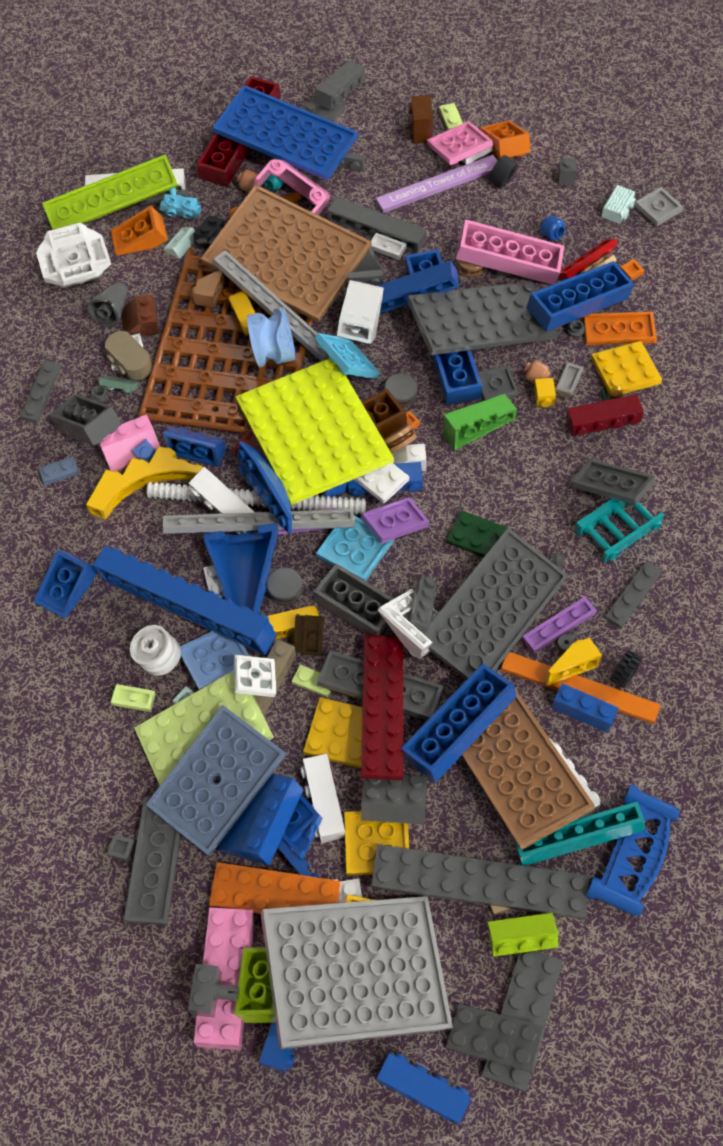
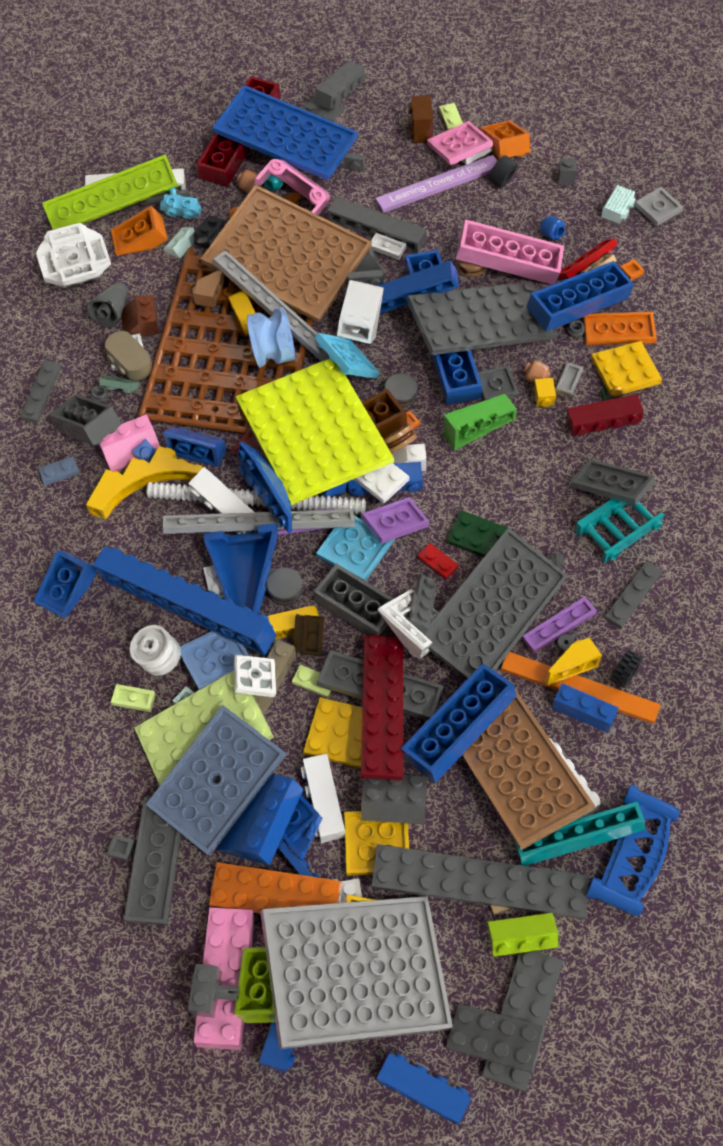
(437, 561): none -> red plate

